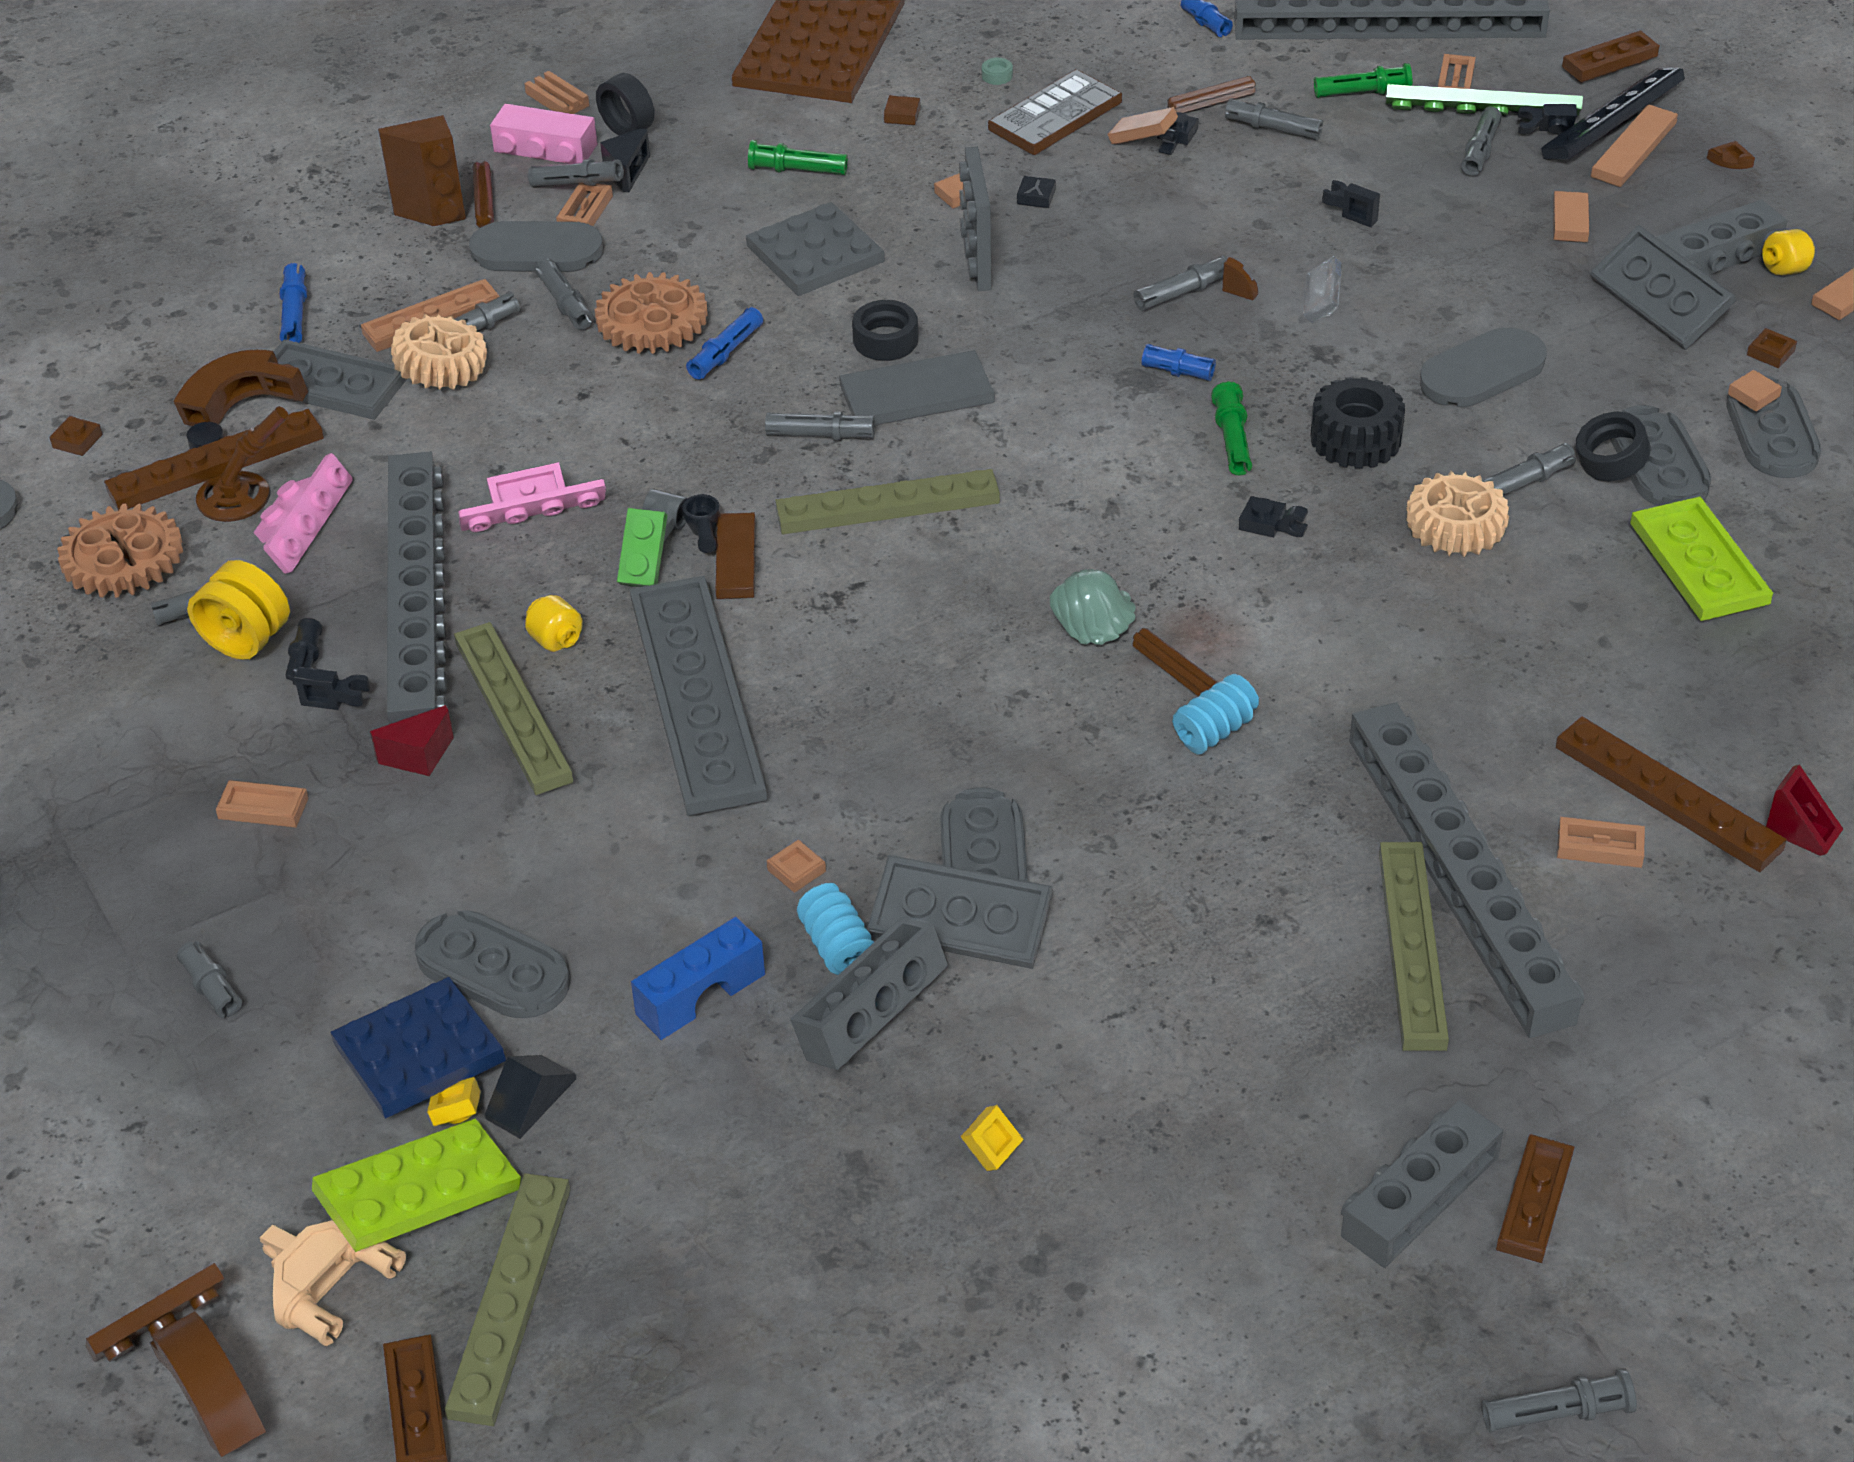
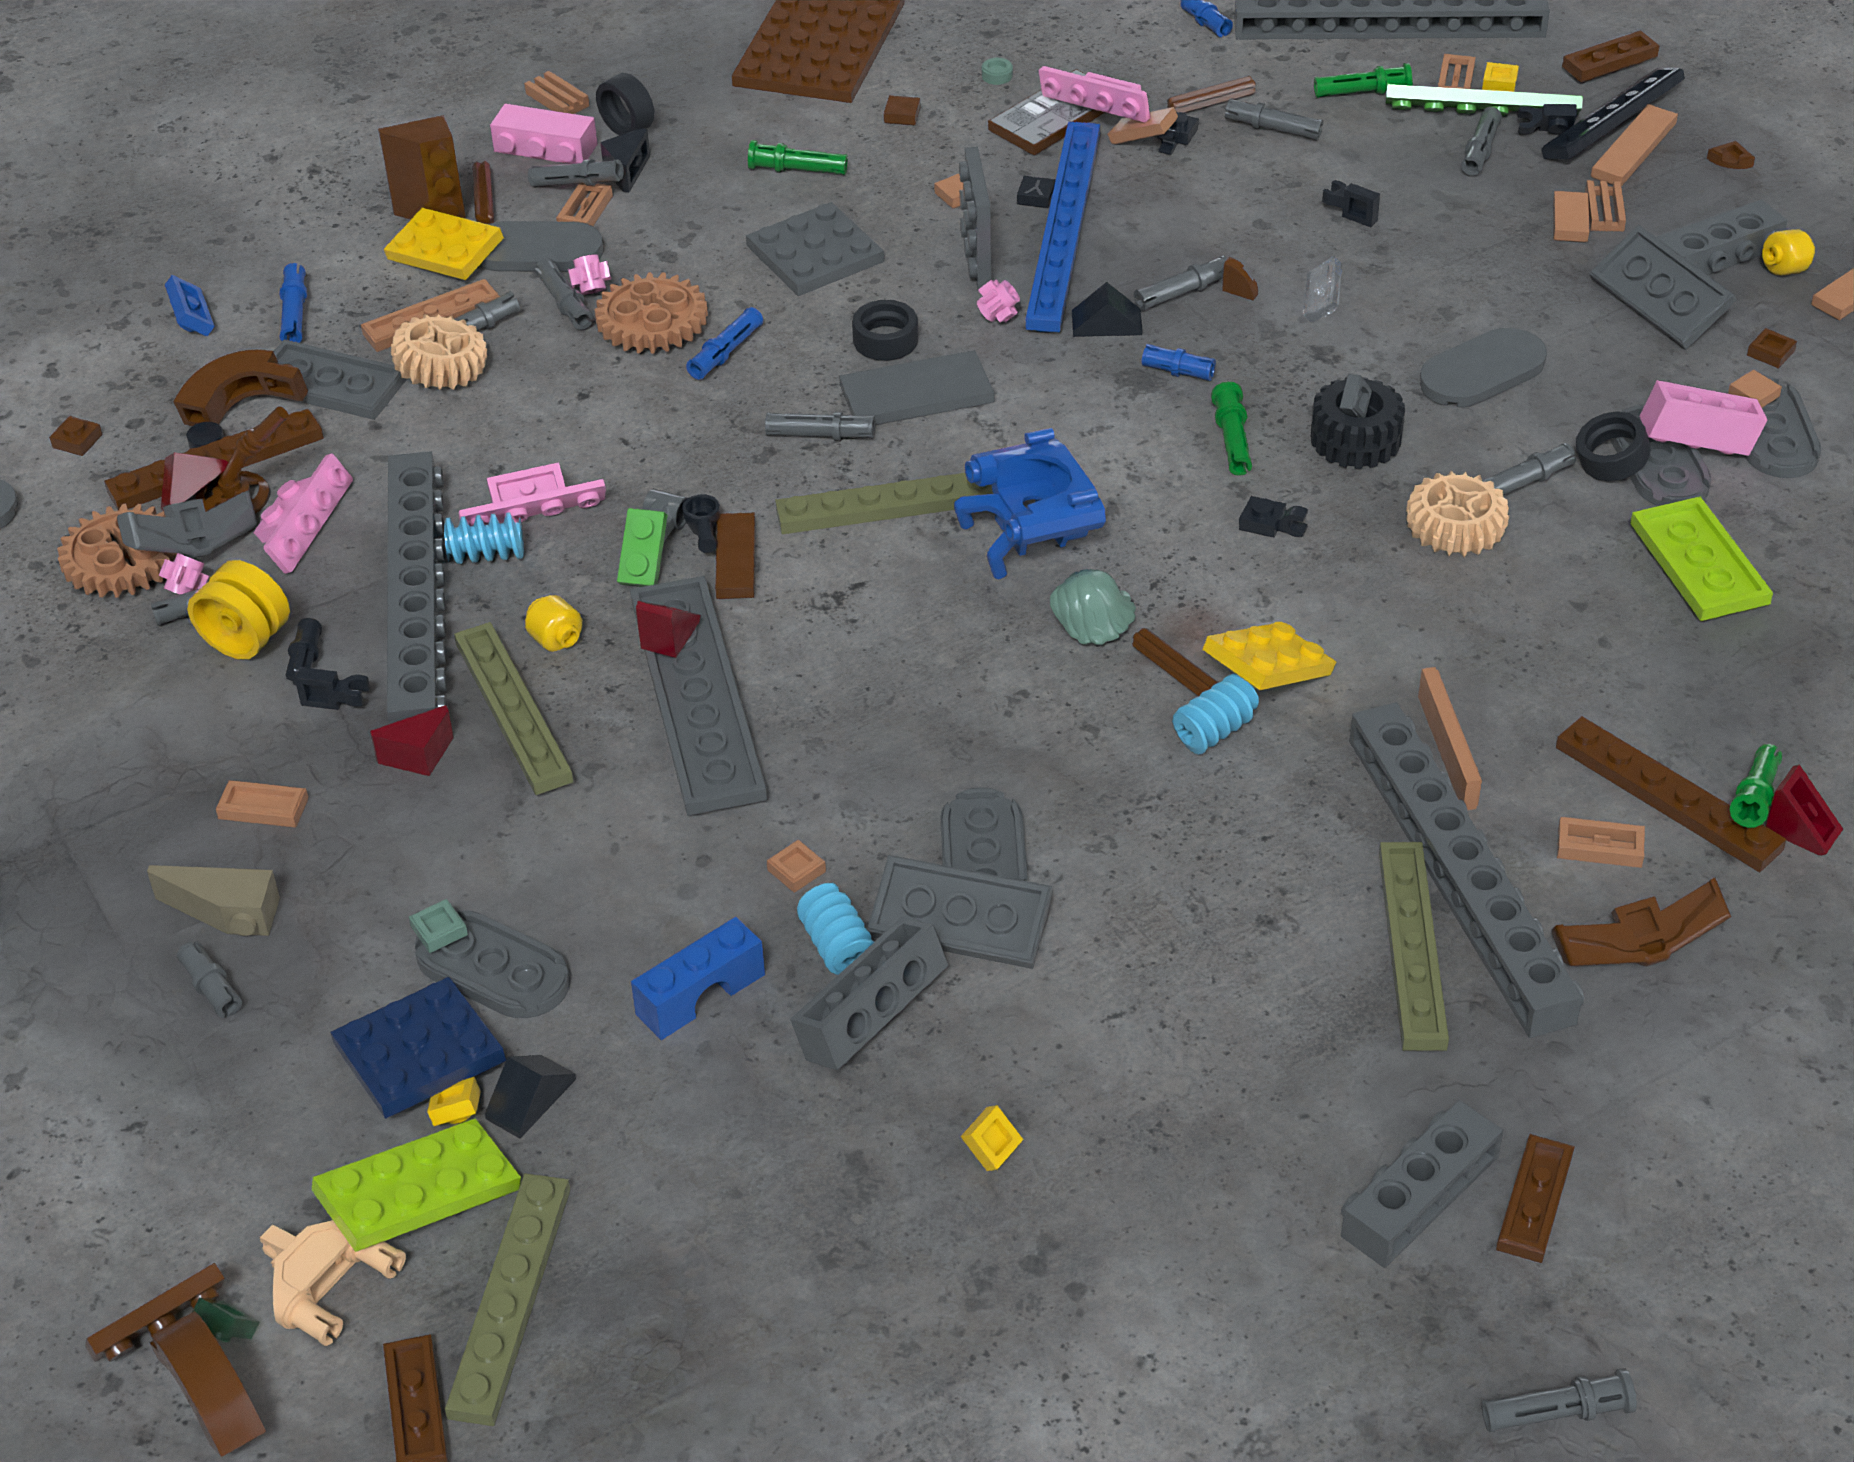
(183, 574): none -> bright pink gear
(186, 475): none -> slope
(188, 527): none -> dark grey plate
(189, 306): none -> blue plate
(221, 897): none -> dark tan slope
(225, 1319): none -> clear green plate
(438, 925): none -> sand green tile
(443, 243): none -> yellow plate
(483, 538): none -> medium azure piece
(589, 274): none -> bright pink gear
(664, 627): none -> dark red slope
(998, 301): none -> bright pink gear
(1038, 470): none -> blue piece
(1063, 228): none -> blue plate
(1096, 92): none -> bright pink bracket
(1106, 314): none -> black slope
(1269, 655): none -> yellow plate
(1356, 396): none -> dark grey tile
(1449, 738): none -> nougat tile
(1500, 77): none -> yellow plate
(1606, 191): none -> nougat tile
(1643, 931): none -> reddish brown plate
(1703, 418): none -> bright pink brick
(1756, 791): none -> green pin

